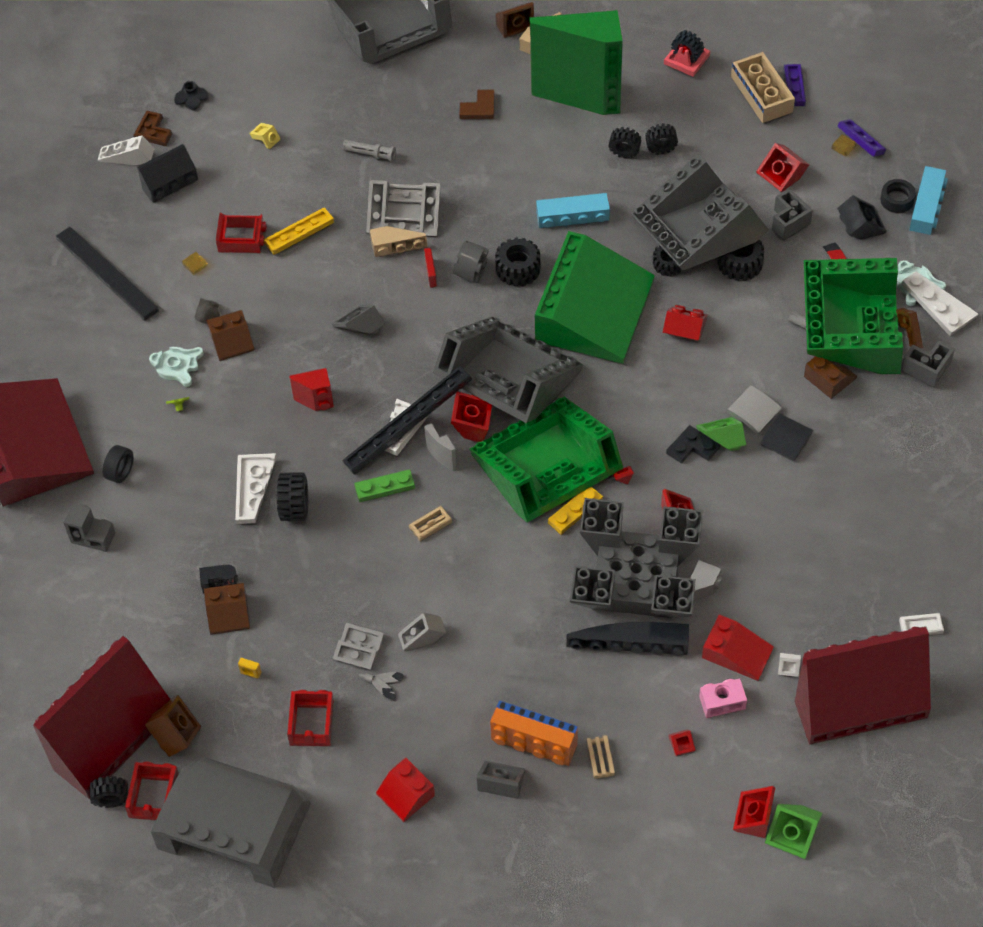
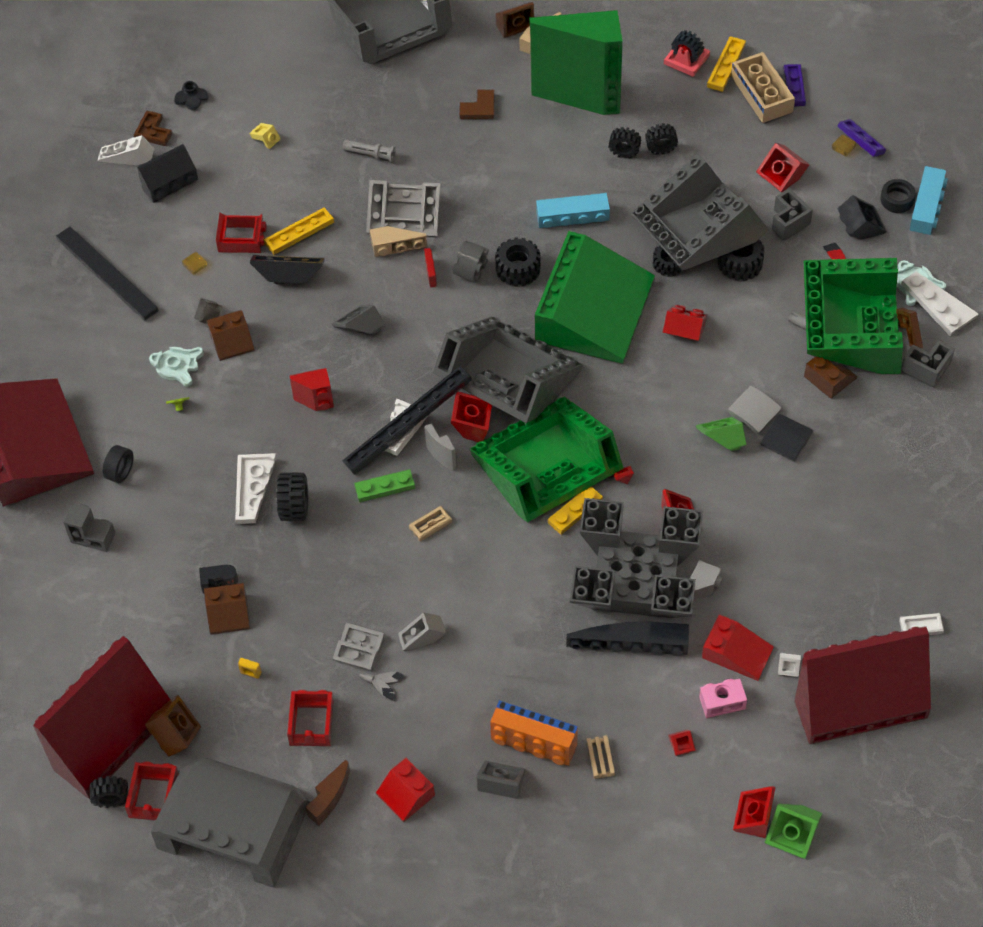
(286, 269): none -> black wedge
(328, 793): none -> reddish brown slope
(692, 441): black plate -> none
(723, 67): none -> yellow plate

